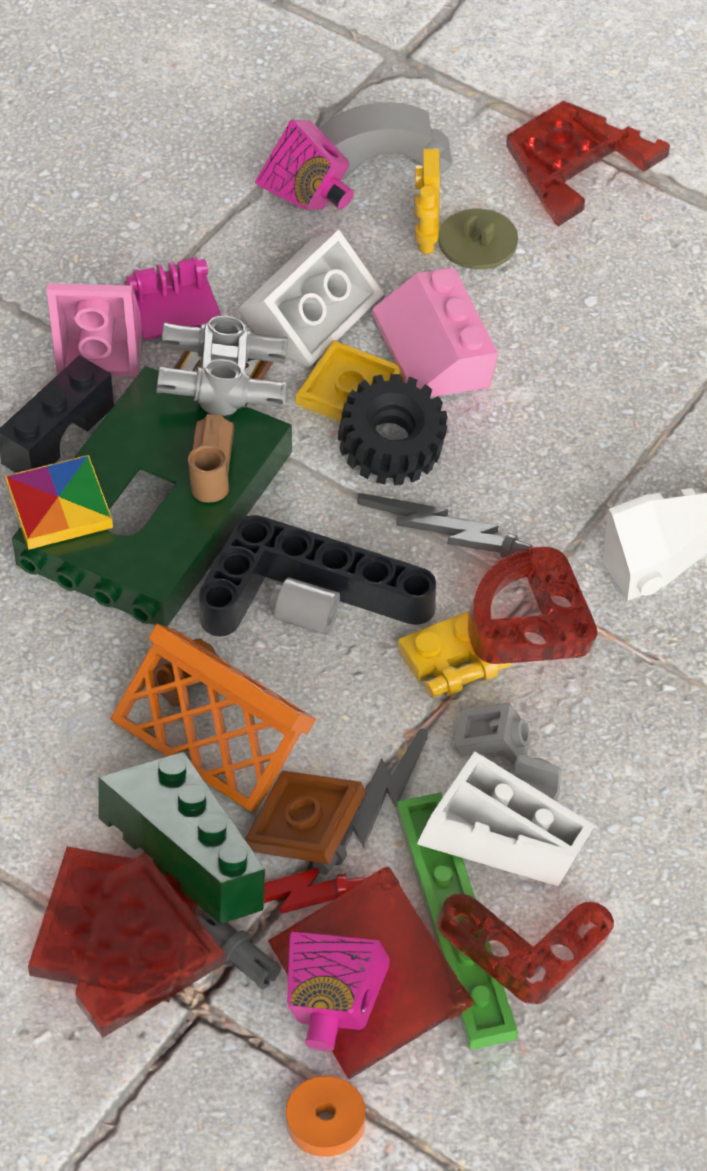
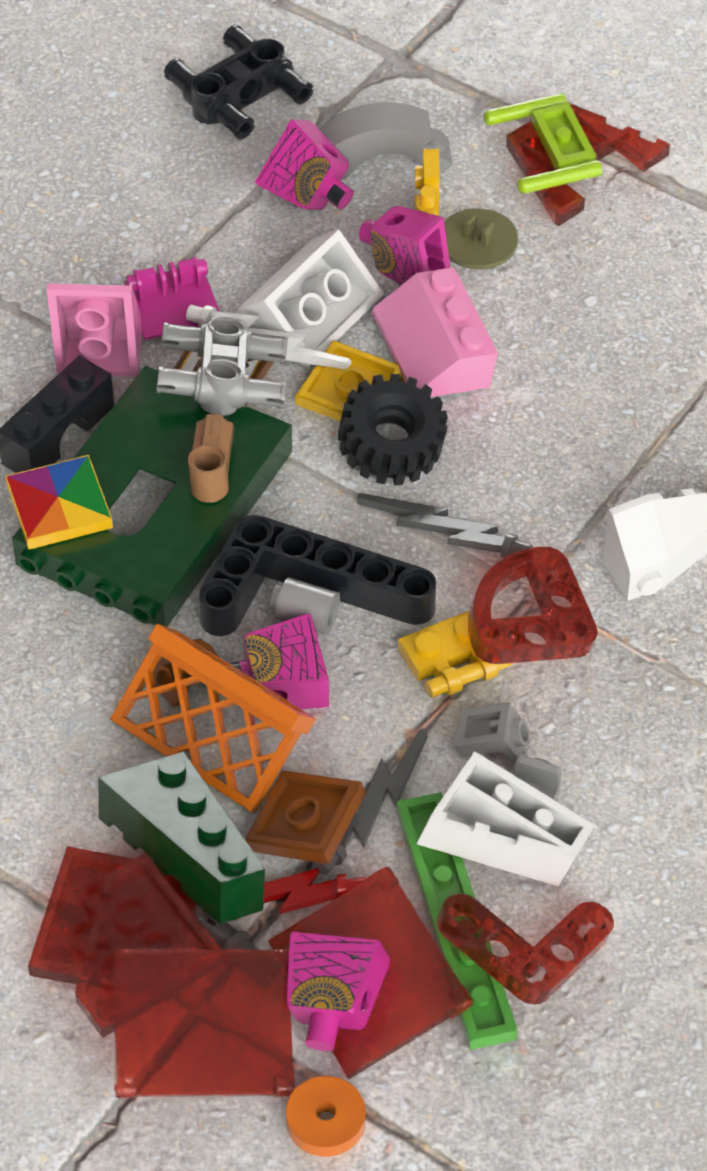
(202, 1023): none -> clear red piece
(238, 81): none -> black piece
(288, 662): none -> dark pink torso
(294, 352): none -> white piece
(406, 243): none -> dark pink torso
(560, 136): none -> lime plate

